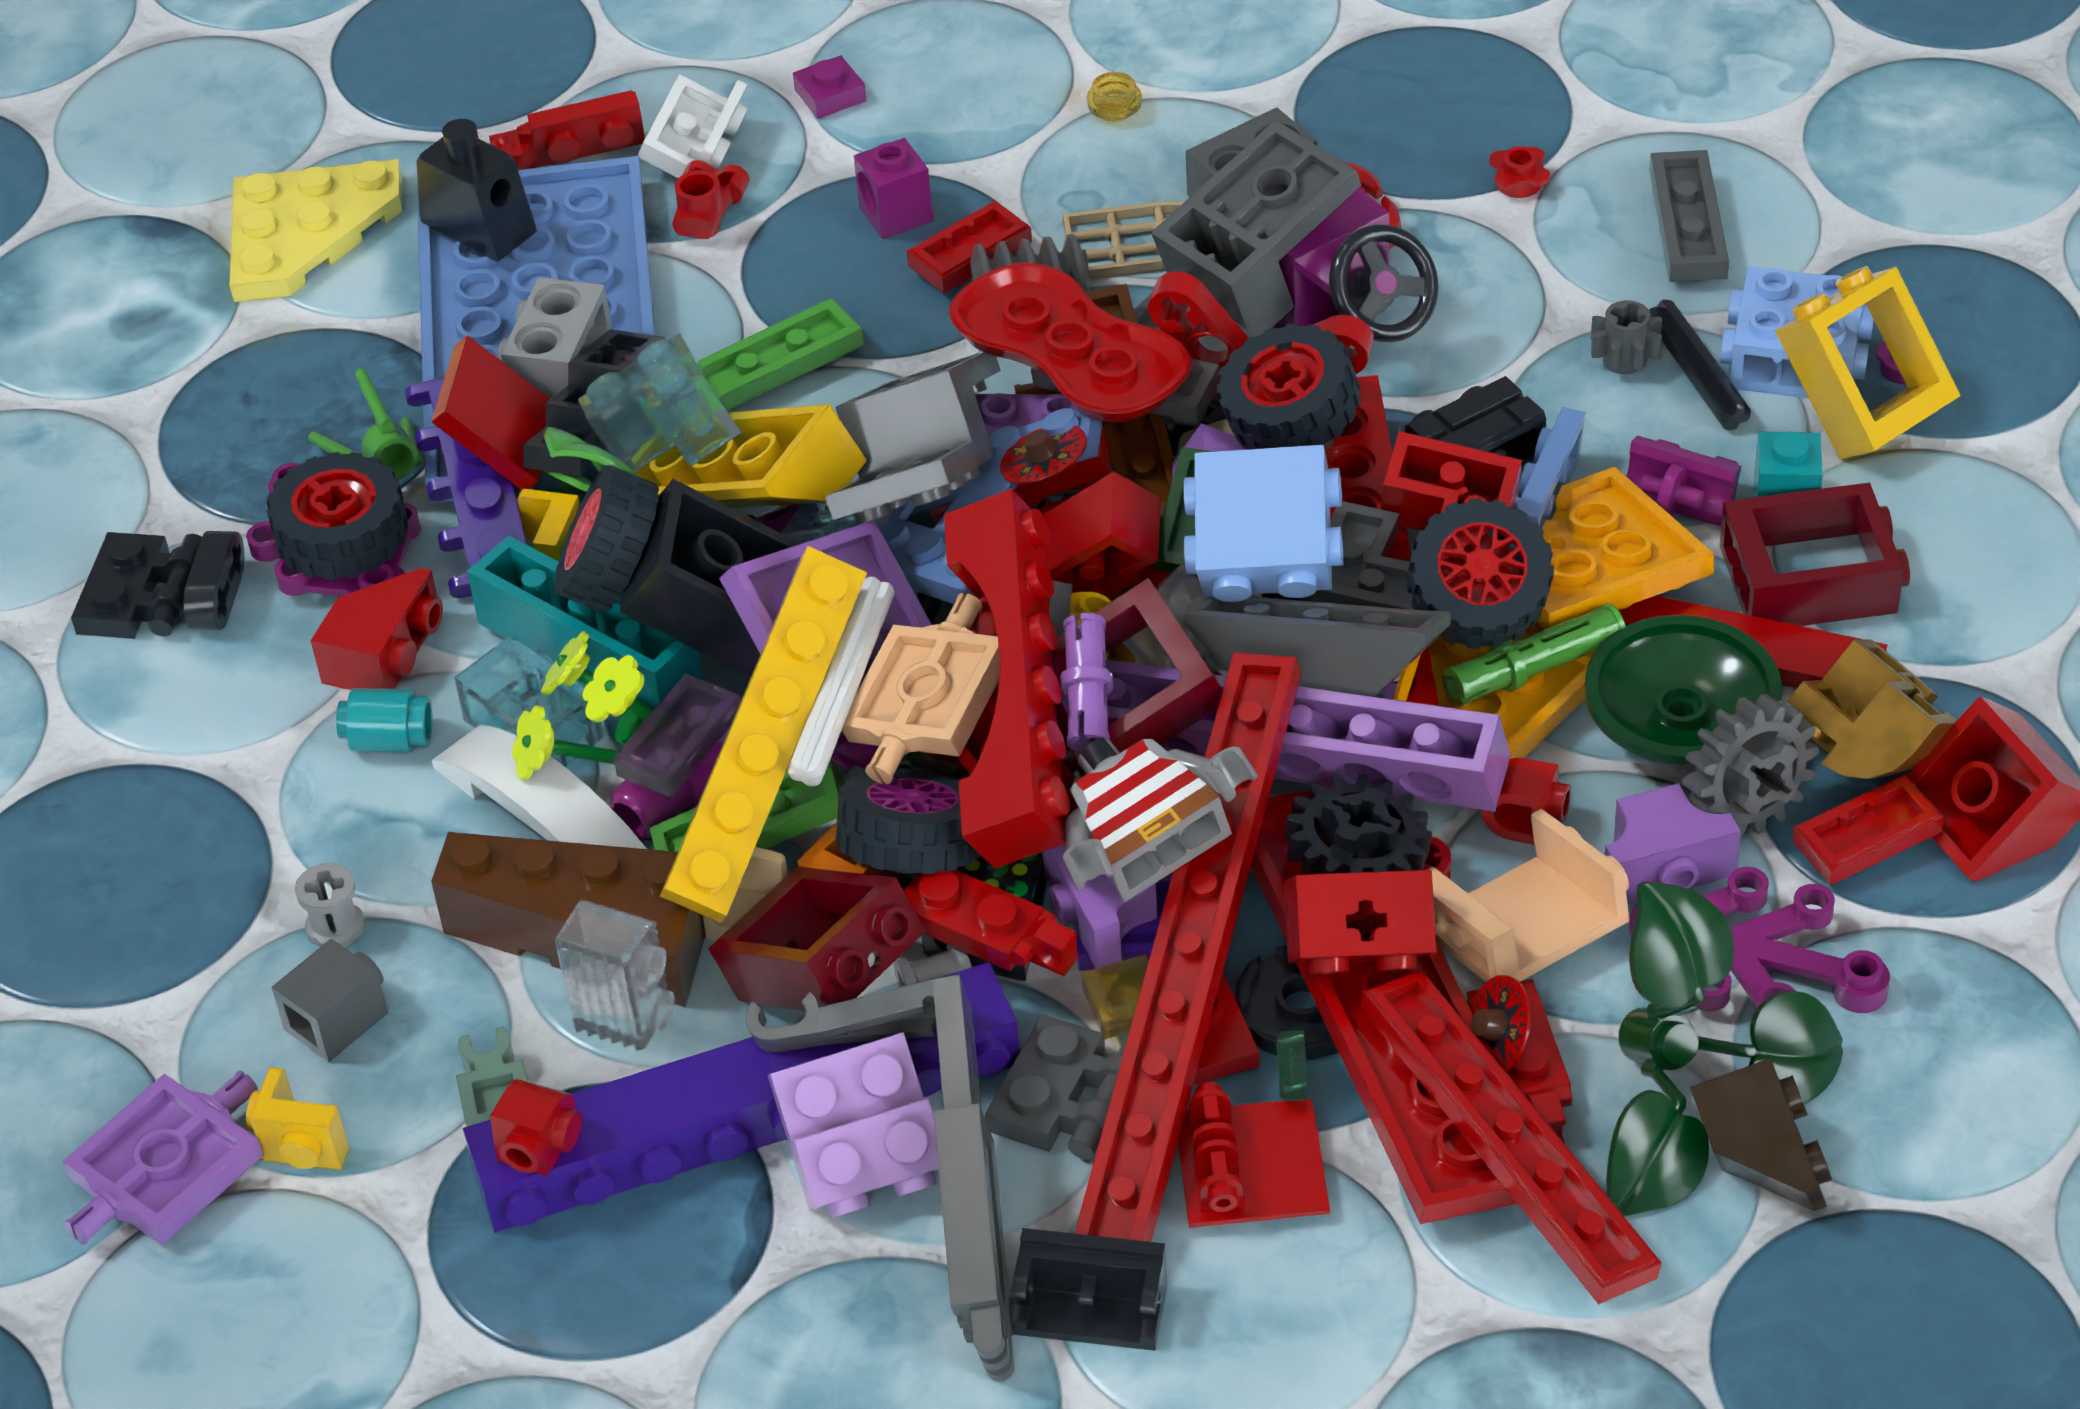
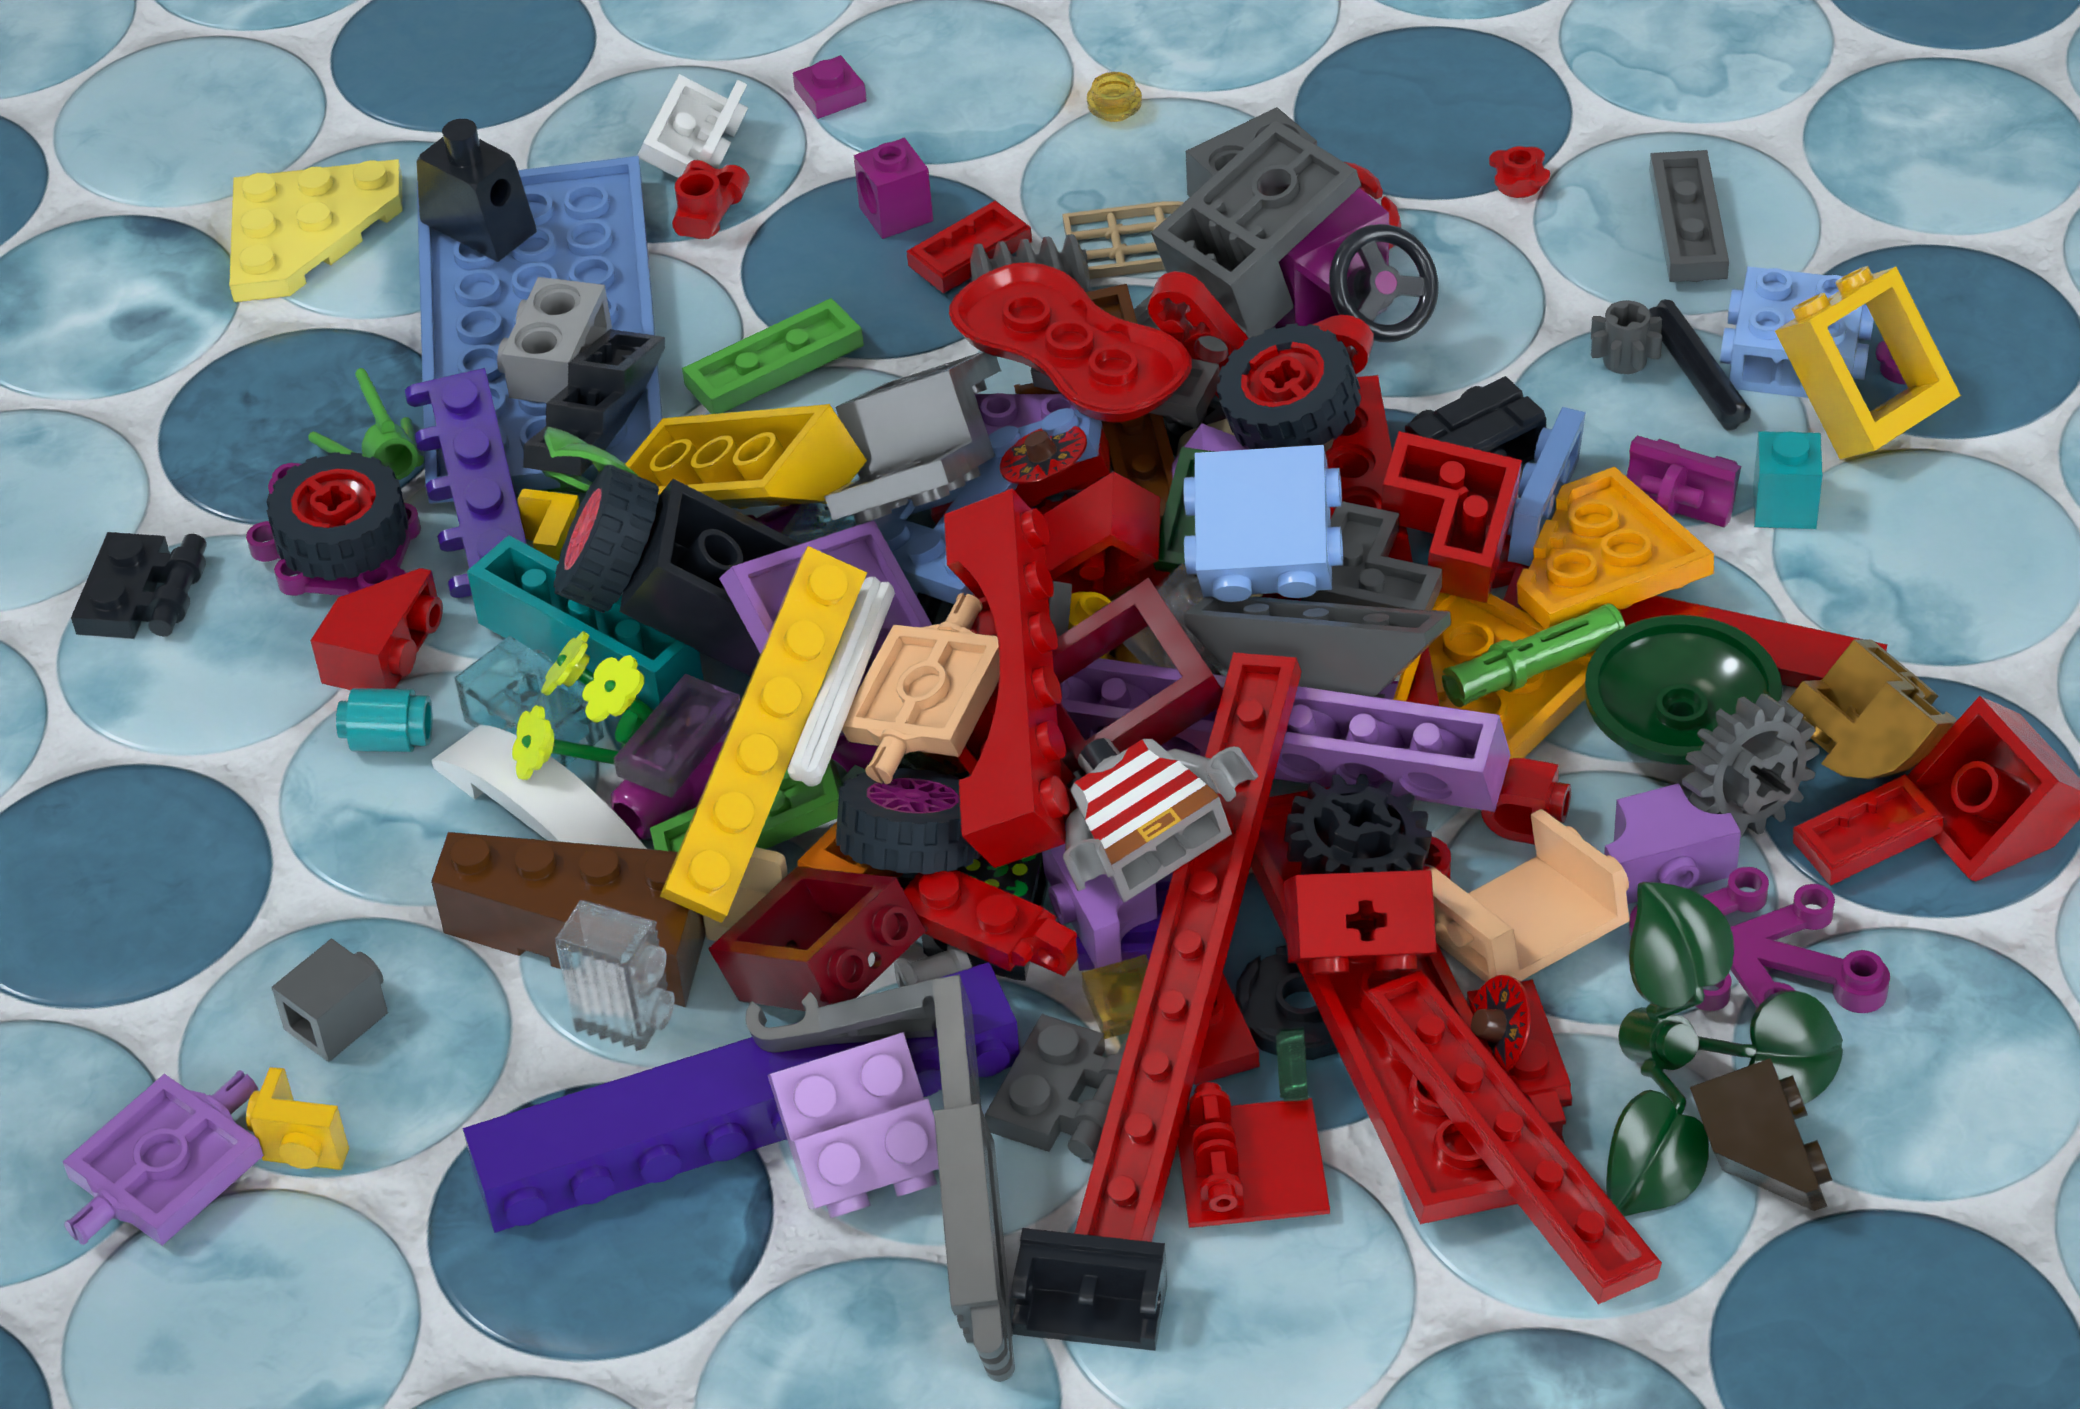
(214, 580): black beam -> none
(314, 899): light grey bush -> none
(486, 1076): sand green plate -> none
(490, 411): red tile -> none
(534, 1126): red plate -> none
(574, 131): red hinge -> none
(659, 405): clear light blue brick -> none
(1086, 680): medium lavender pin -> none
(1483, 569): black wheel -> none
(1819, 593): dark red window -> none

